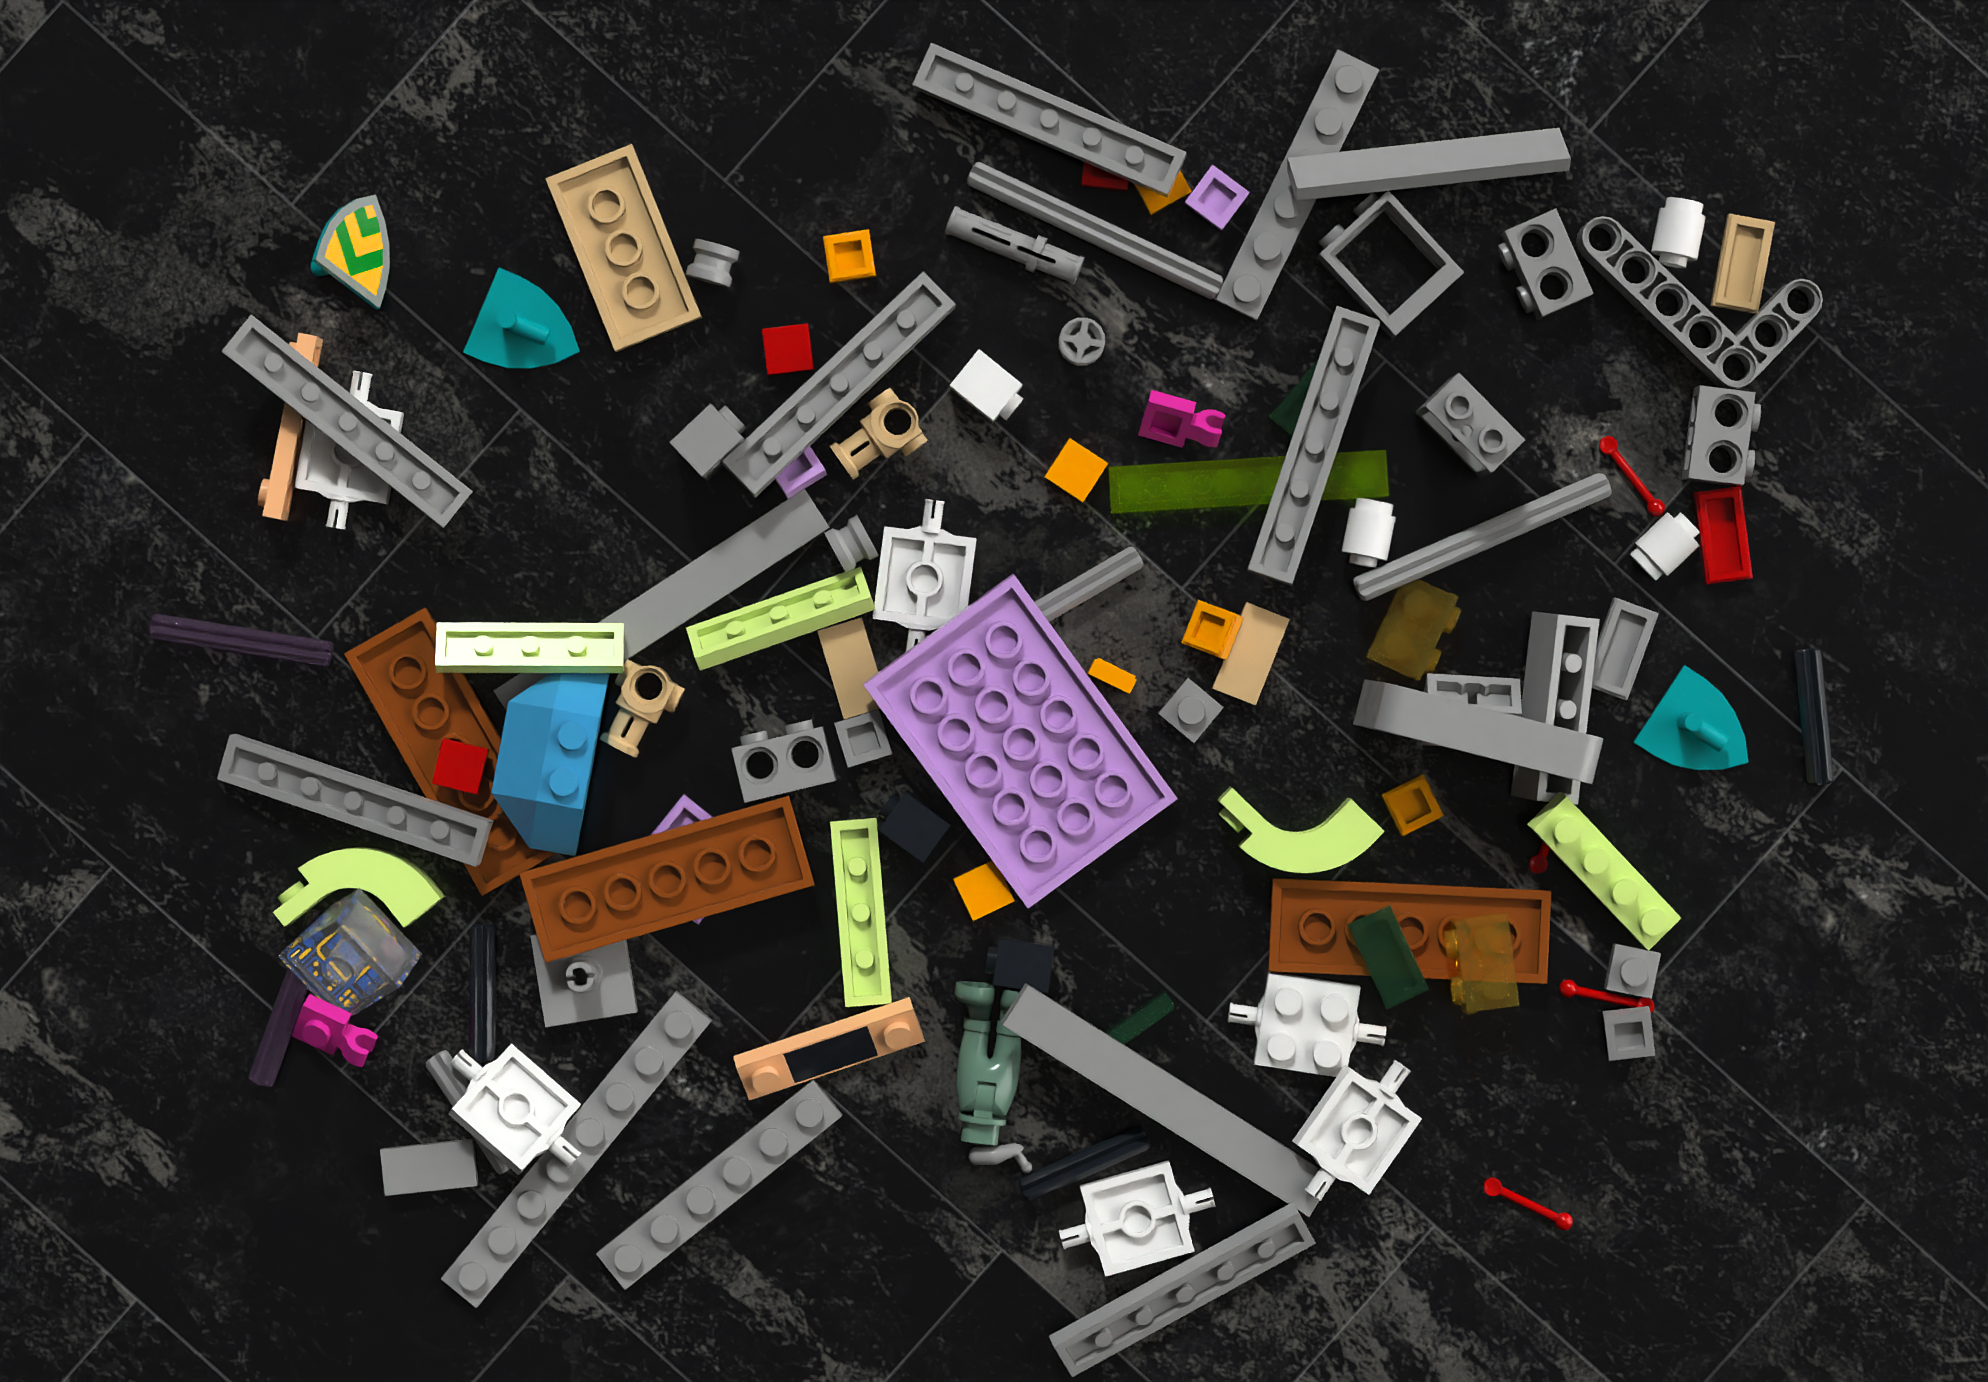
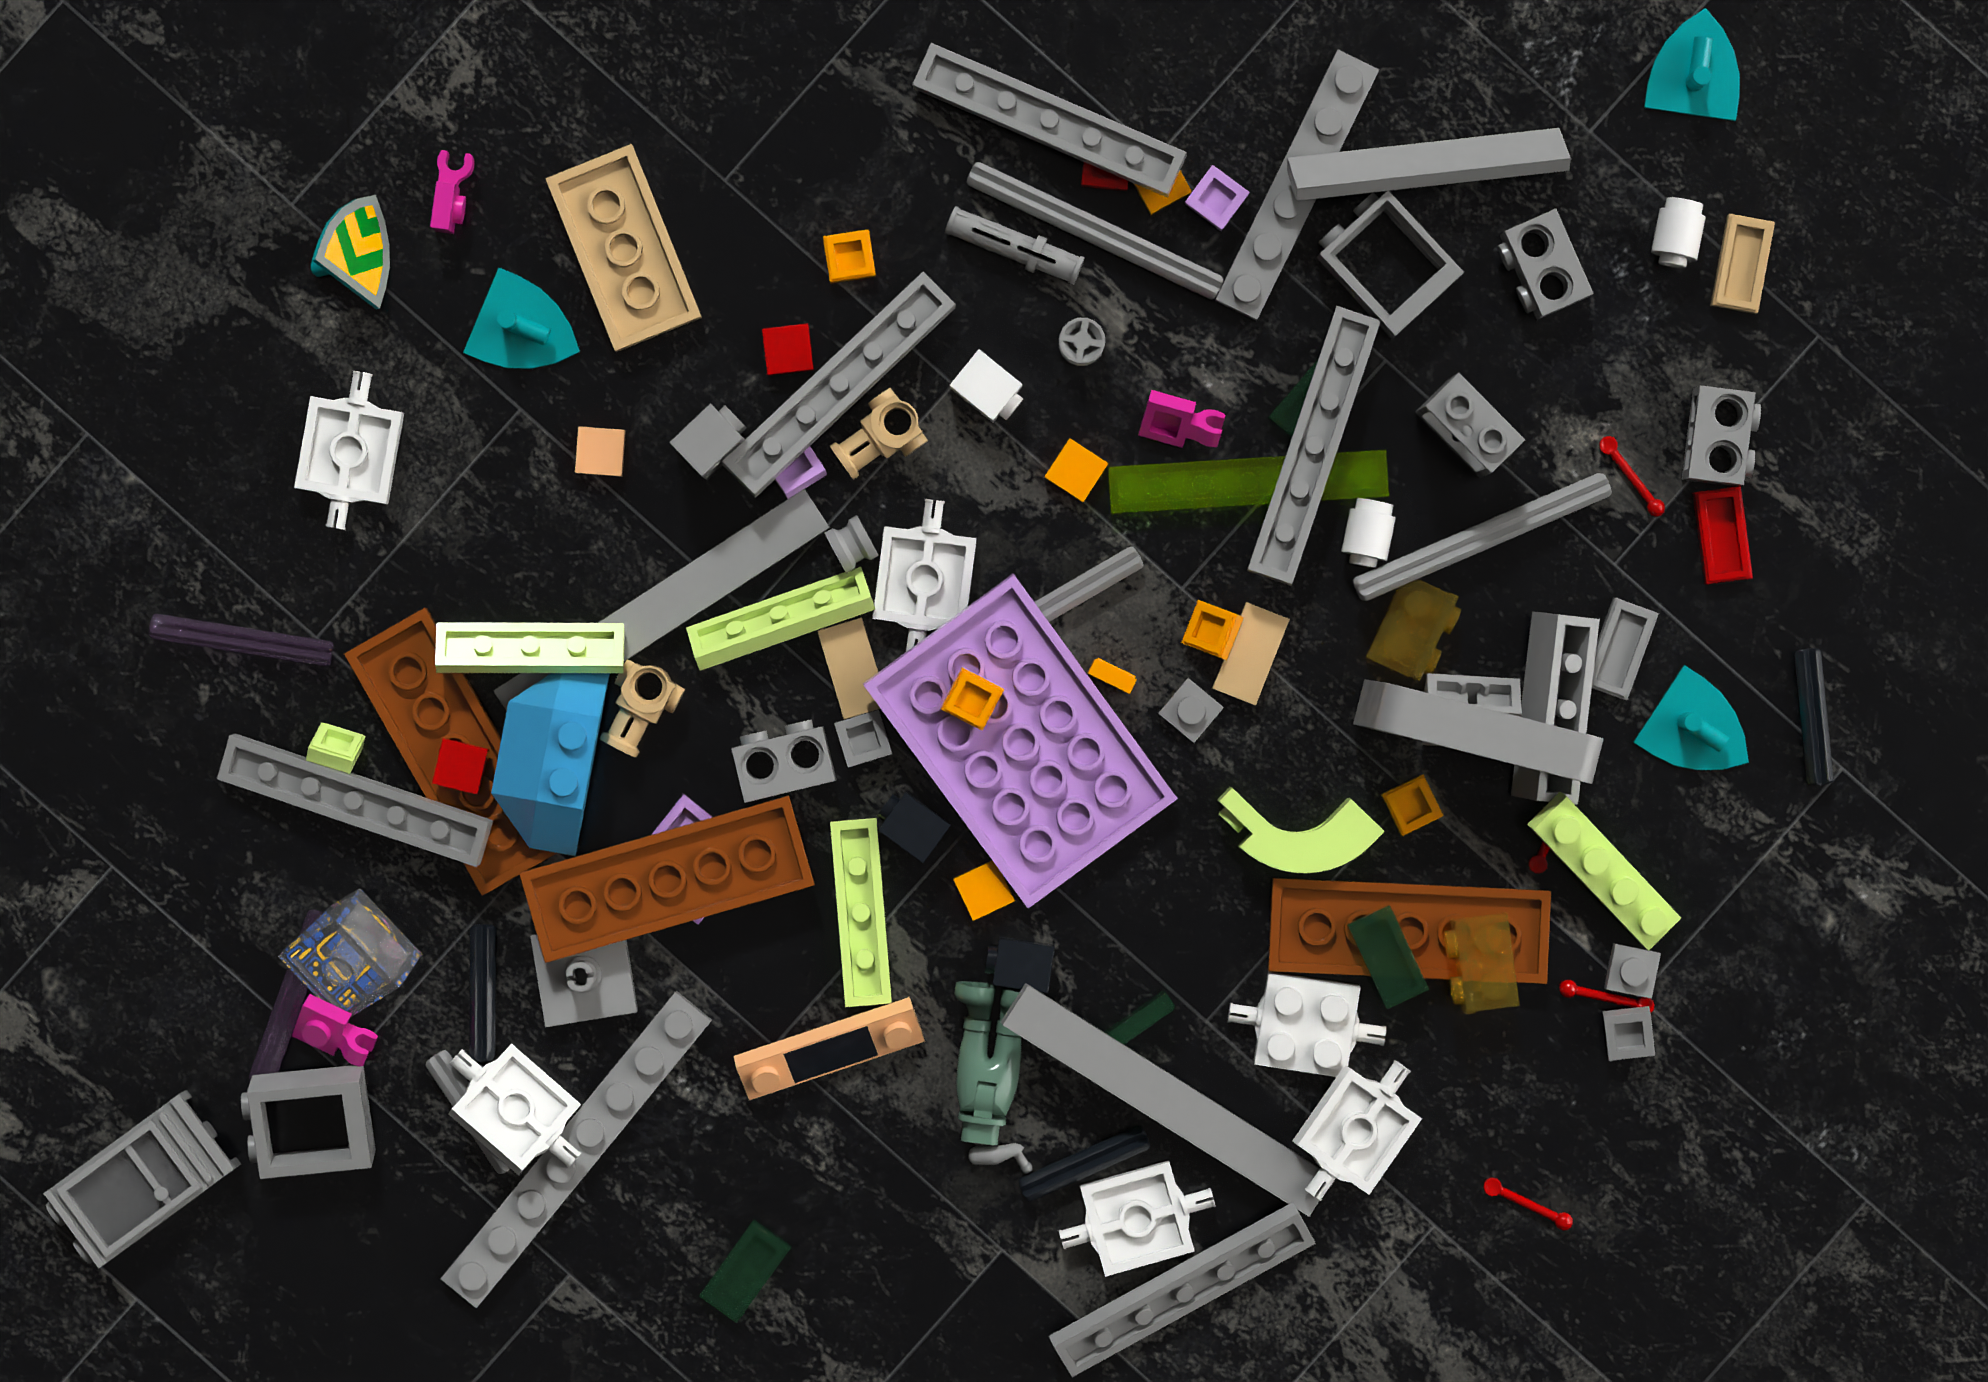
(139, 1181): none -> light grey door
(277, 492): light nougat plate -> none
(335, 747): none -> yellowish green tile
(342, 1080): none -> light grey window
(346, 421): light grey plate -> none
(385, 874): yellowish green arch -> none
(429, 1167): light grey tile -> none
(447, 204): none -> dark pink plate
(600, 451): none -> light nougat tile
(712, 263): light grey wheel -> none
(719, 1184): light grey plate -> none
(745, 1271): none -> clear green tile
(972, 698): none -> light orange tile
(1666, 545): white brick -> none
(1692, 311): light grey beam -> none
(1696, 72): none -> teal shield

